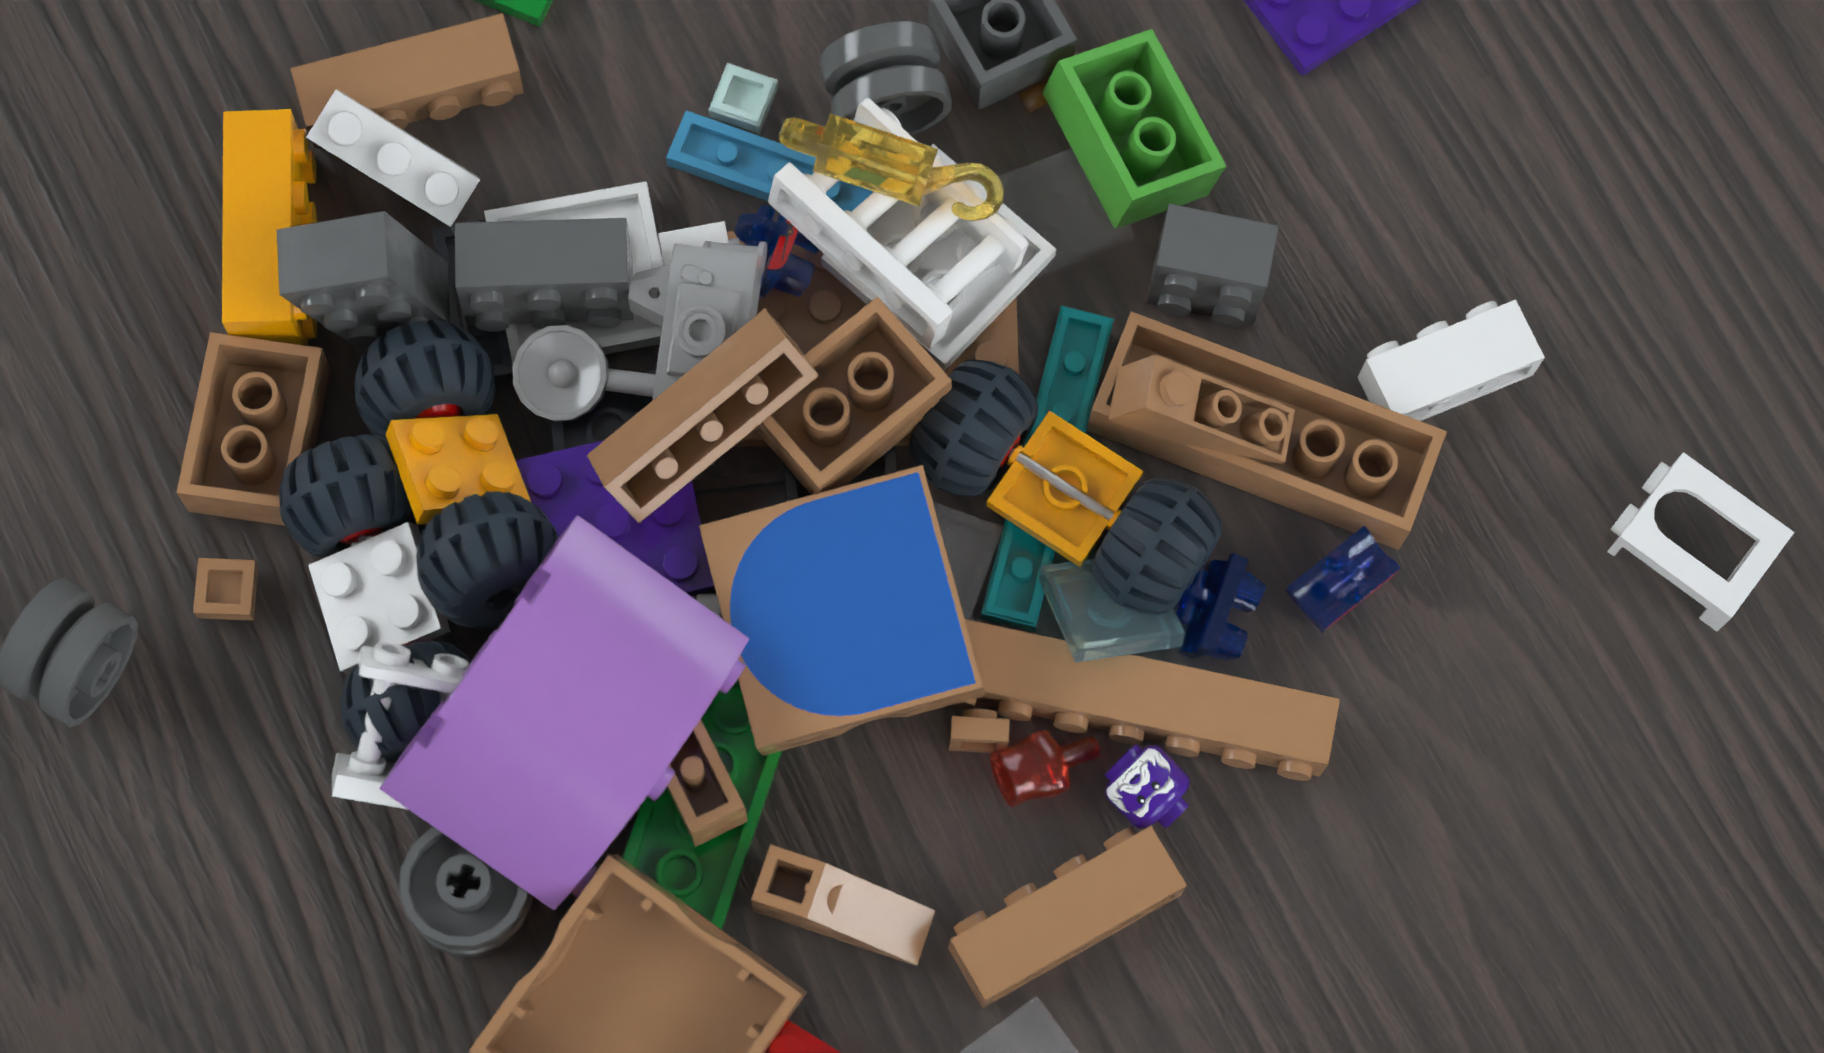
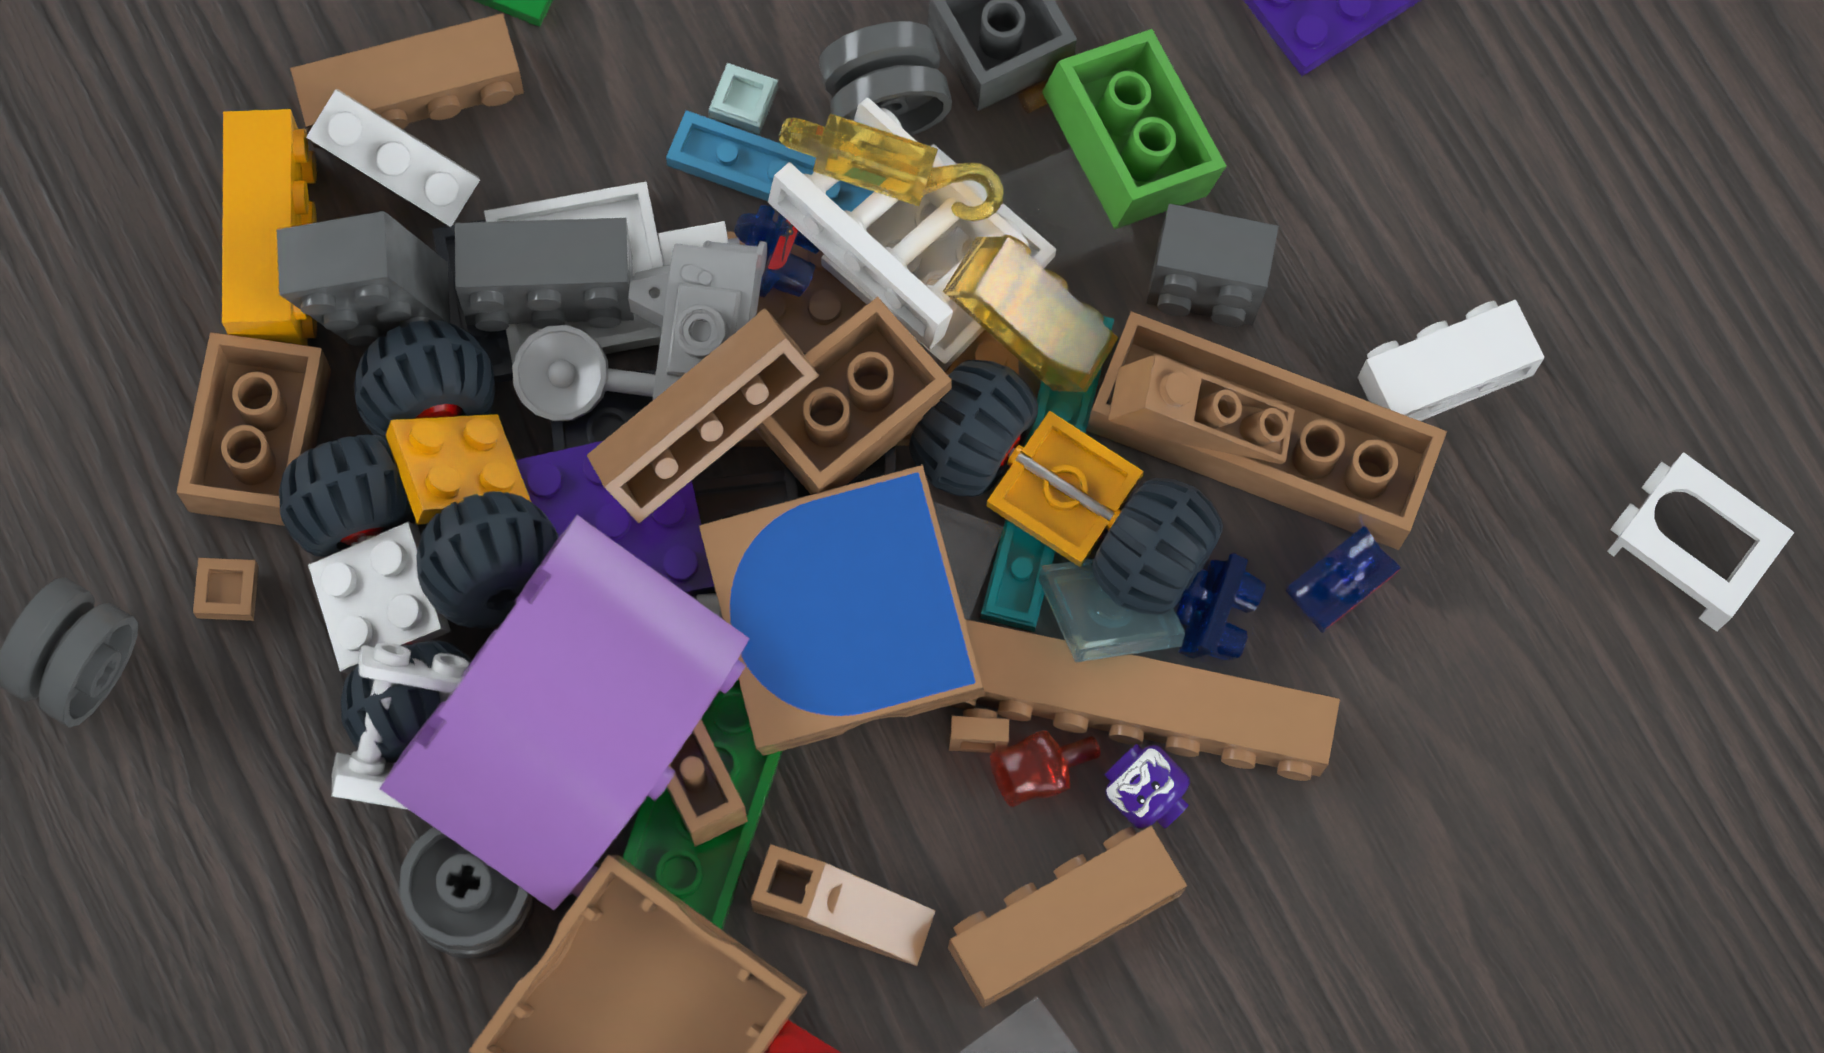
(1031, 313): none -> clear yellow brick

